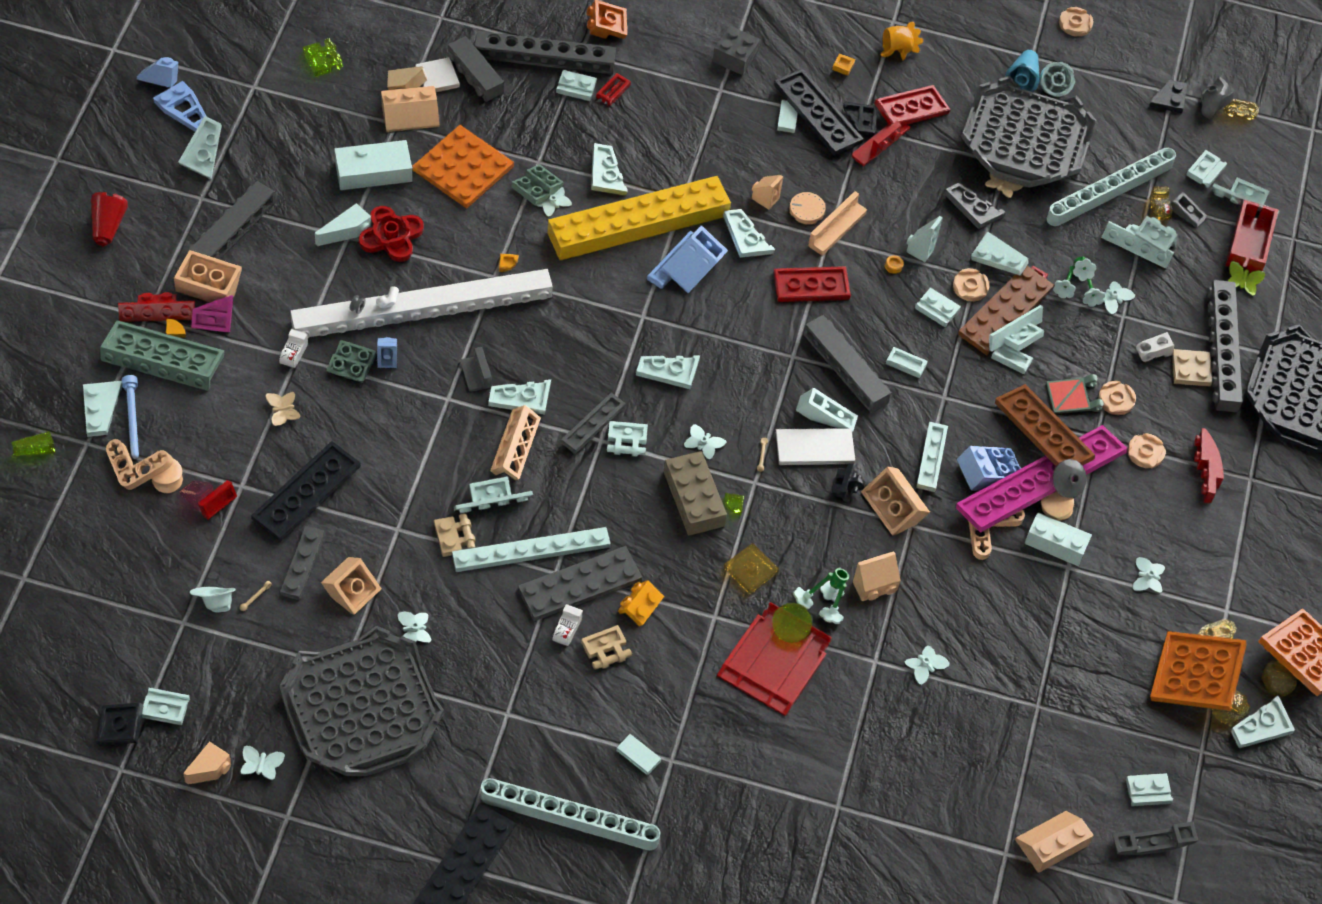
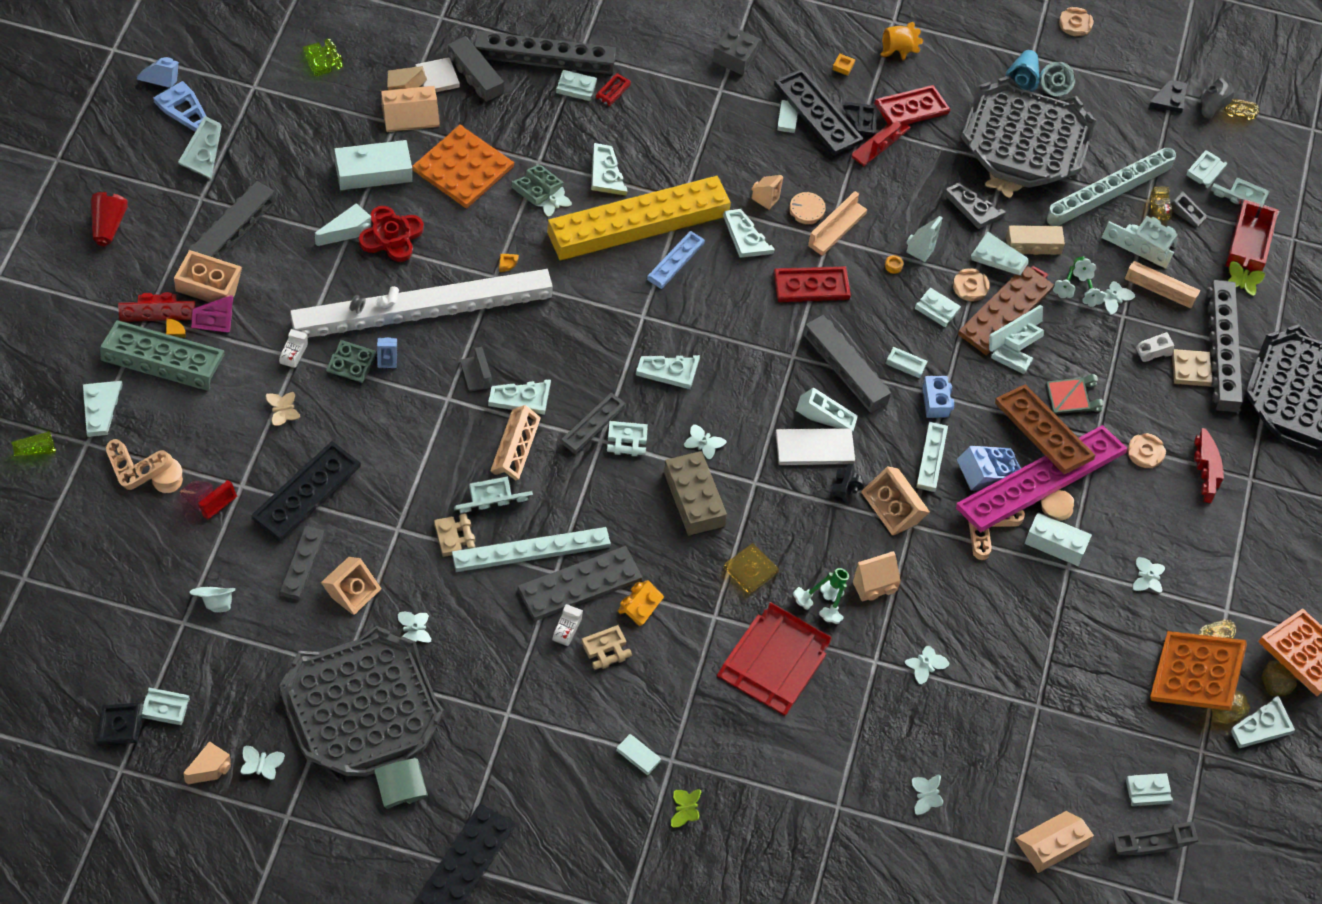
(130, 384): light blue piece -> none
(243, 607): tan hinge -> none
(401, 782): none -> sand green slope
(564, 806): light aqua beam -> none
(607, 20): orange plate -> none
(687, 807): none -> lime piece
(694, 259): light blue slope -> none
(734, 502): clear neon green tile -> none
(764, 441): tan hinge -> none
(792, 622): clear neon green tile -> none
(928, 794): none -> light aqua piece
(936, 392): none -> light blue brick
(1036, 239): none -> tan brick
(1063, 478): dark grey dish -> none
(1117, 398): light nougat tile -> none
(1162, 284): none -> light nougat fence

